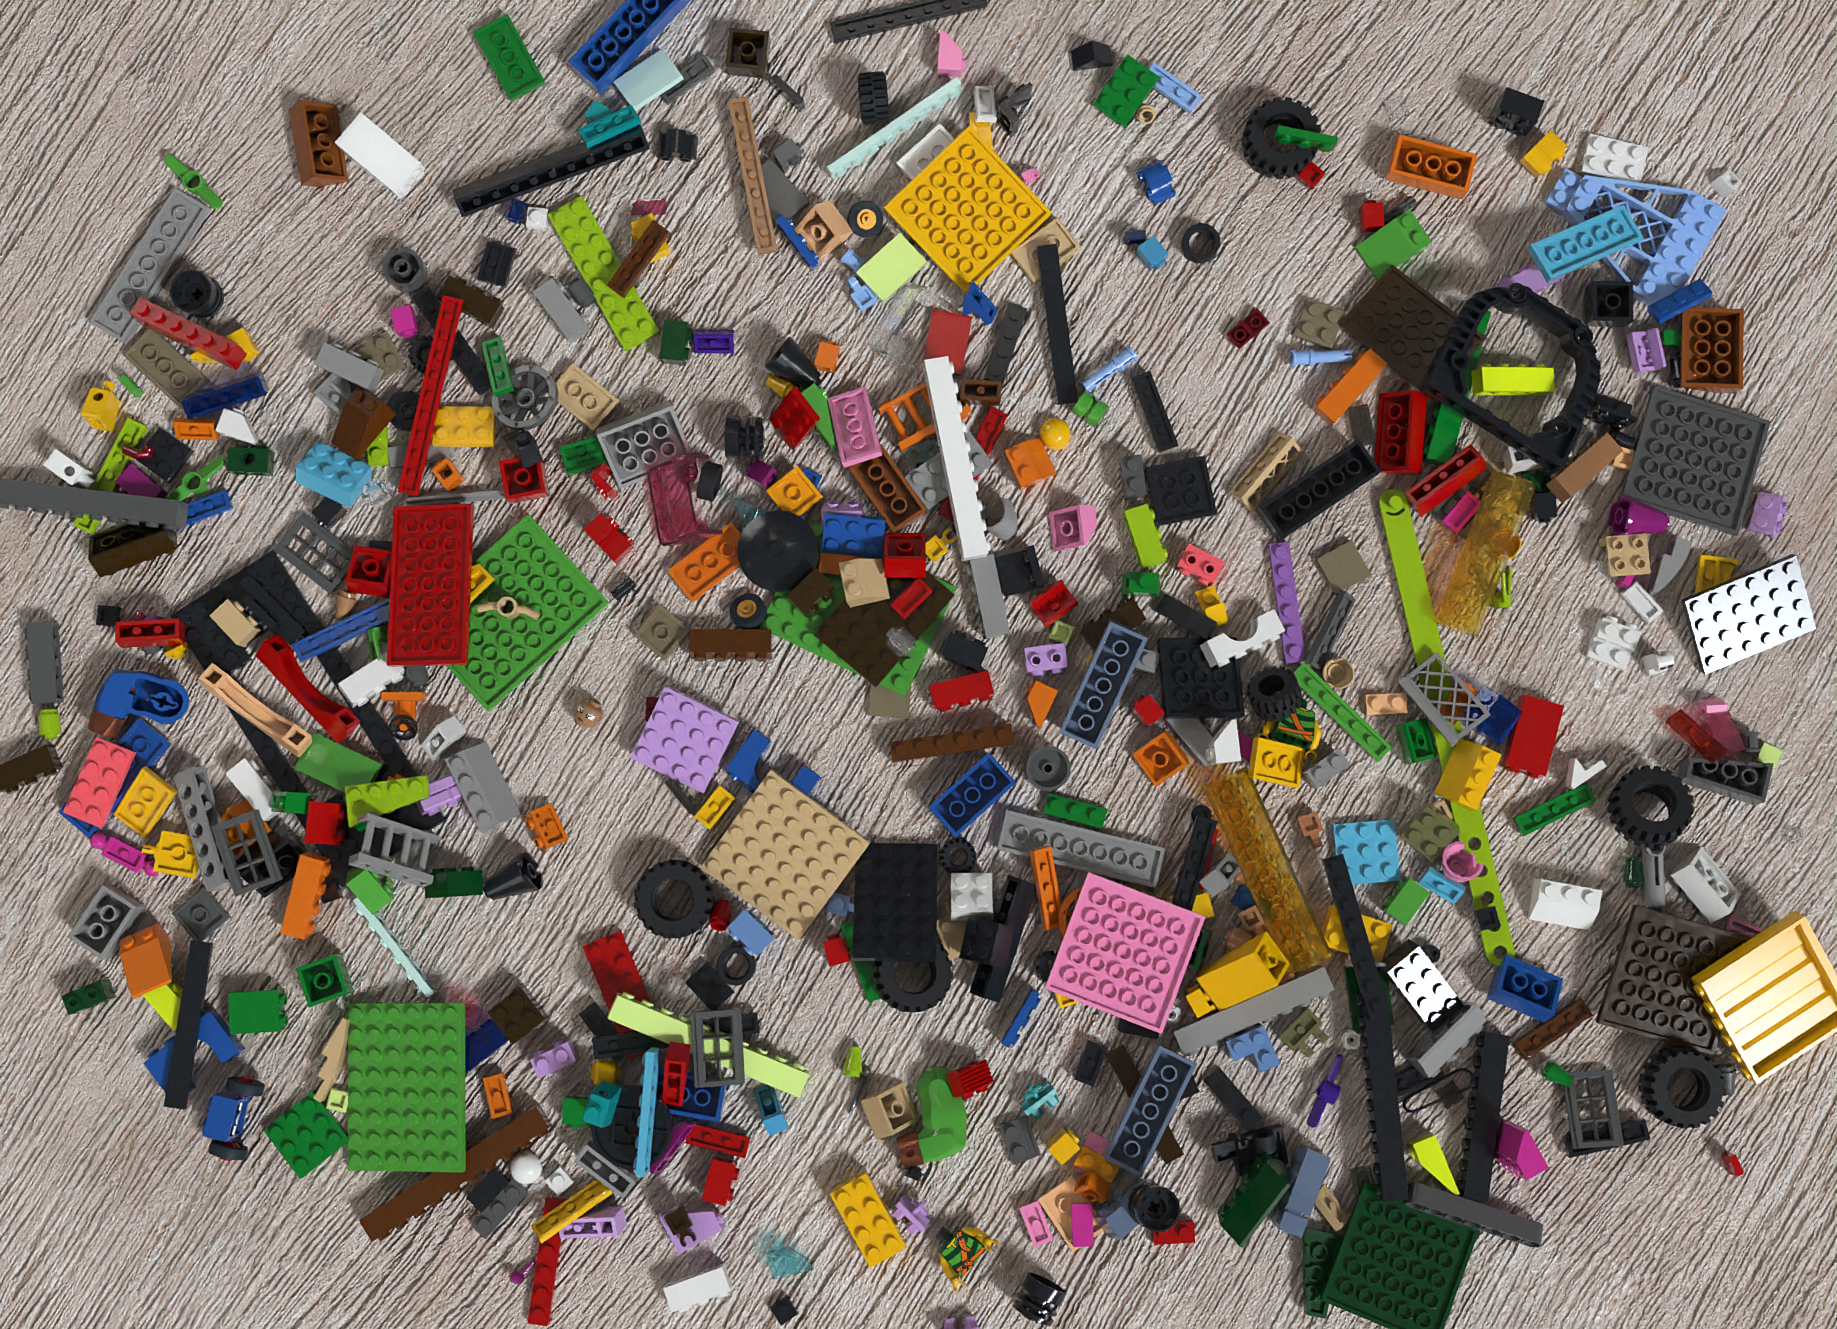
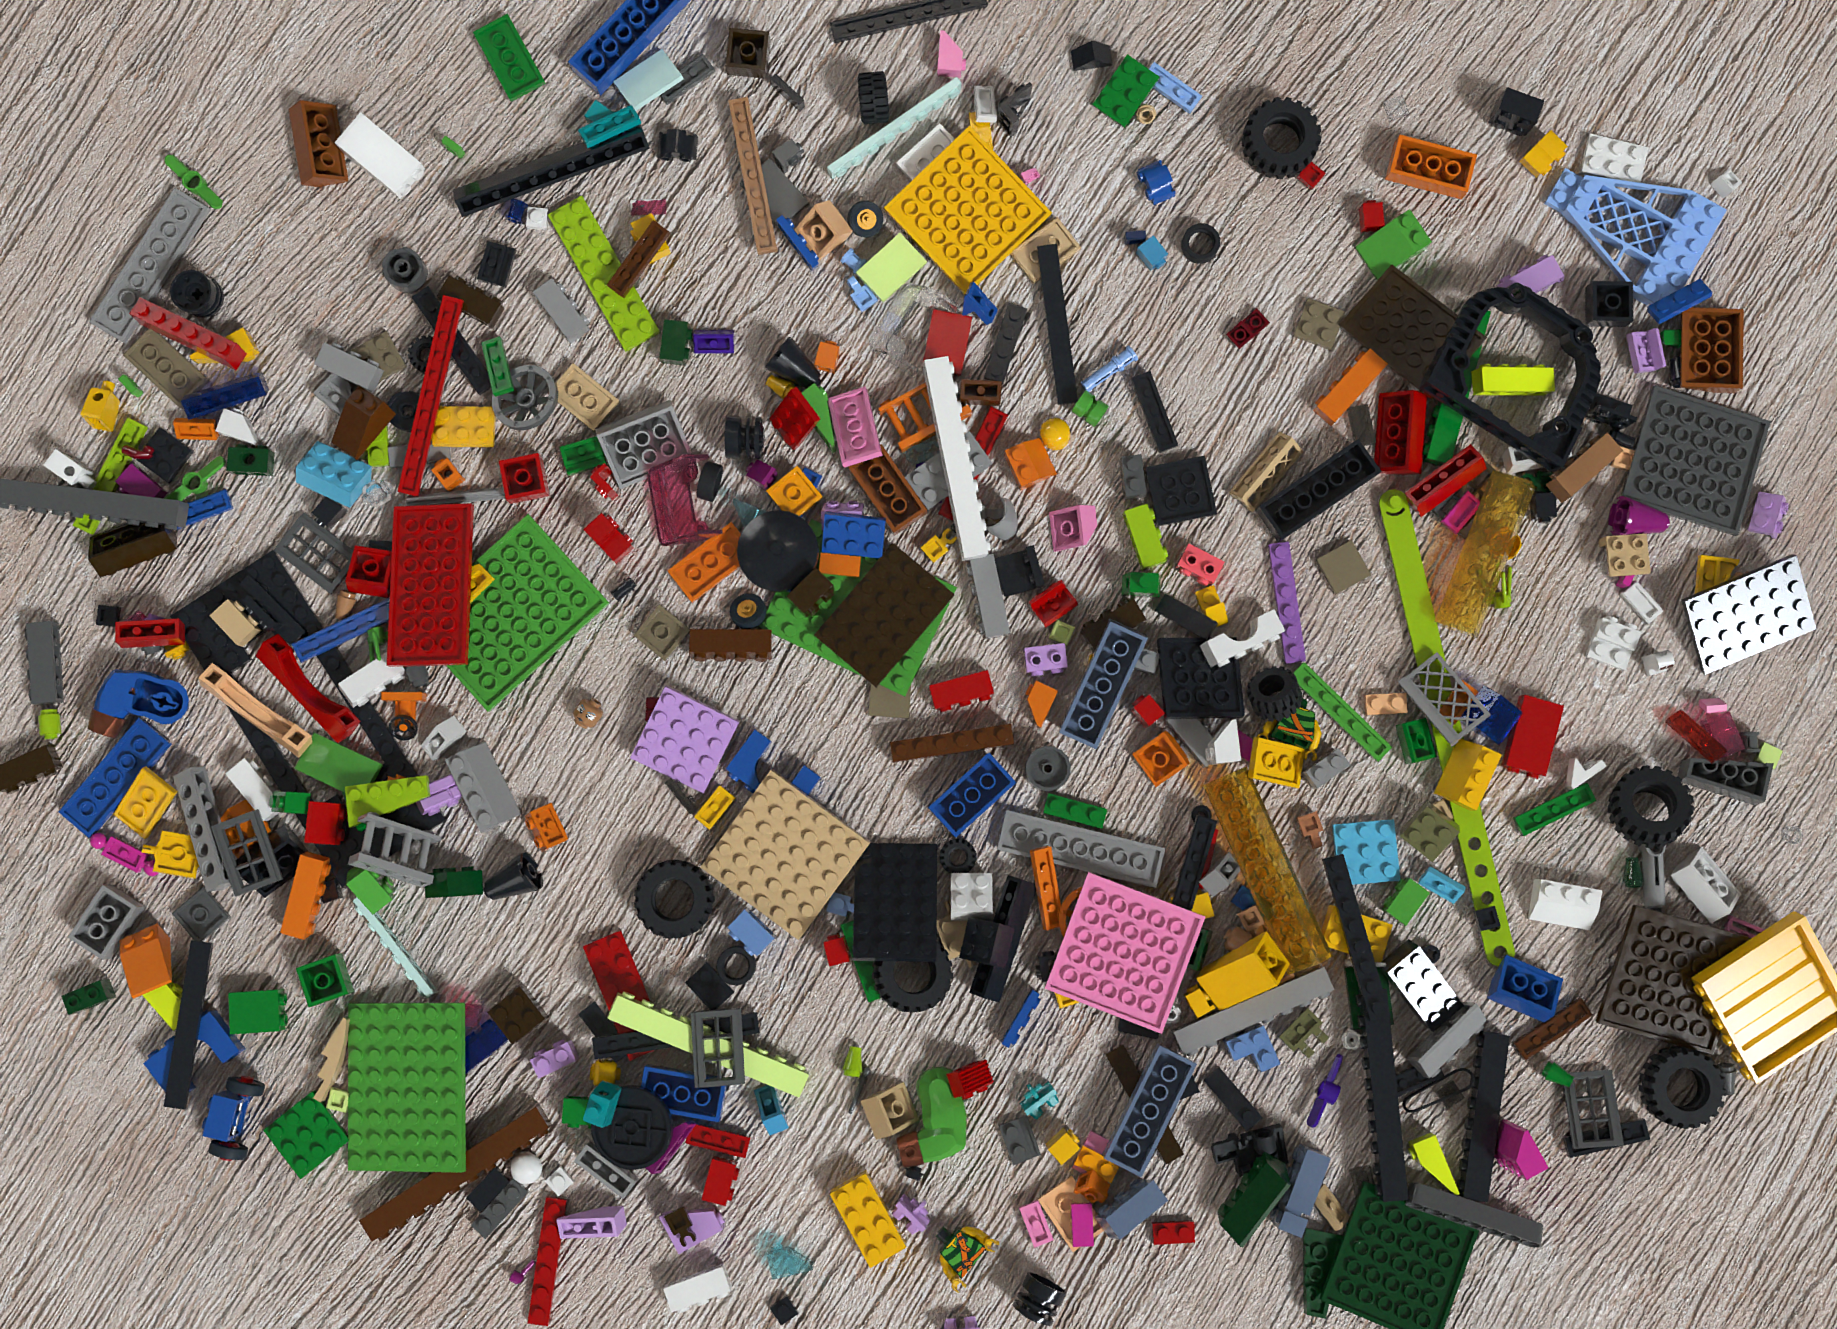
(99, 782): coral plate -> none
(404, 321): dark pink brick -> none
(453, 147): none -> bright green tile
(497, 1095): orange plate -> none
(499, 606): tan piece -> none
(523, 447): black slope -> none
(570, 1210): yellow tile -> none
(581, 292): dark grey brick -> none
(646, 1120): medium azure plate -> none
(676, 1073): red slope -> none
(721, 915): red brick -> none
(863, 581): tan slope -> none
(900, 641): clear head -> none
(904, 555): red slope -> none
(911, 598): red tile -> none
(964, 651): black brick -> none
(1090, 1063): black plate -> none
(1164, 1211): black wheel -> none
(1305, 138): green plate -> none
(1311, 357): light blue pin -> none
(1330, 630): dark grey plate -> none
(1338, 673): tan hair -> none
(1399, 209): dark grey axle -> none
(1459, 864): bright pink helmet -> none
(1585, 243): medium azure plate -> none
(1668, 564): light grey slope -> none
(1732, 1164): red tile -> none

